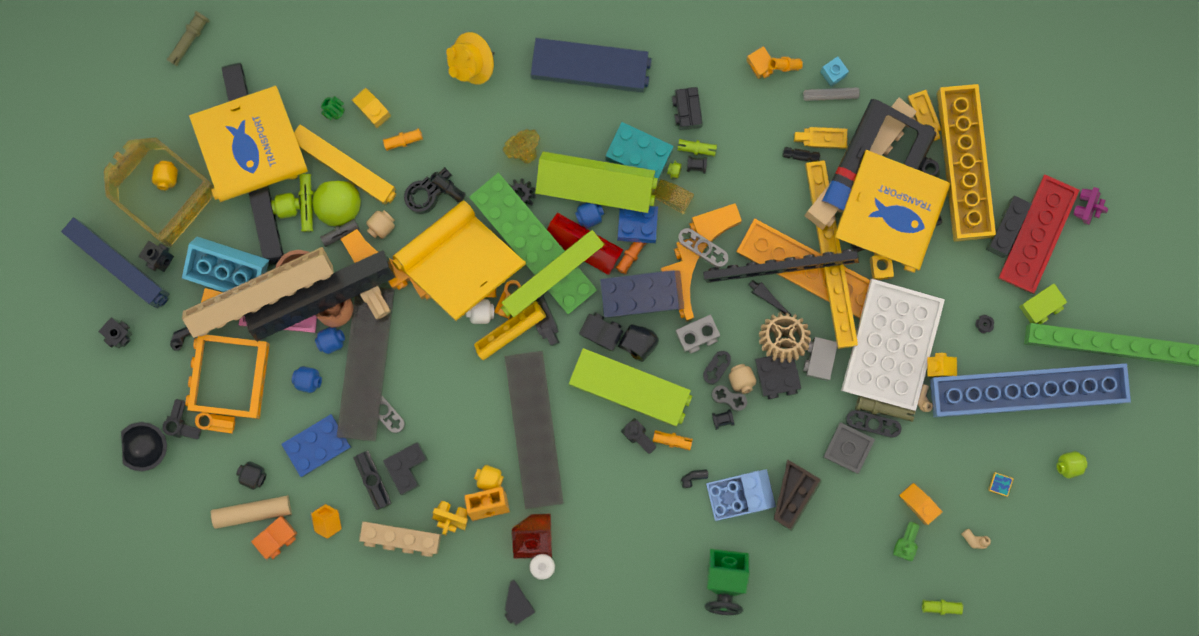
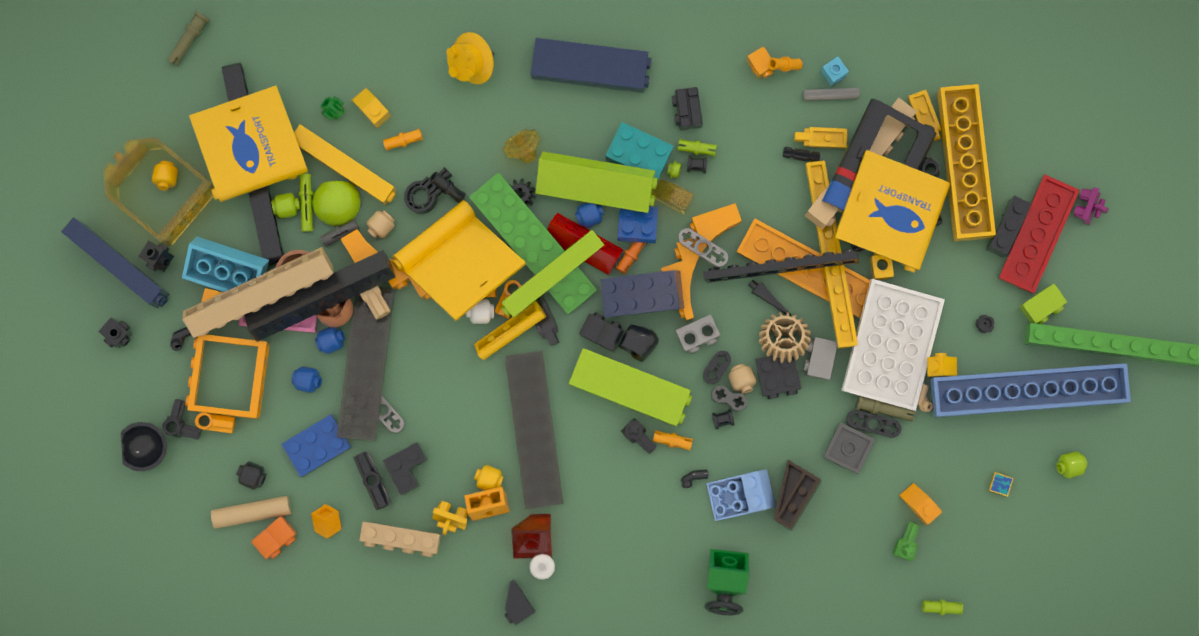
(976, 541): tan arm -> none

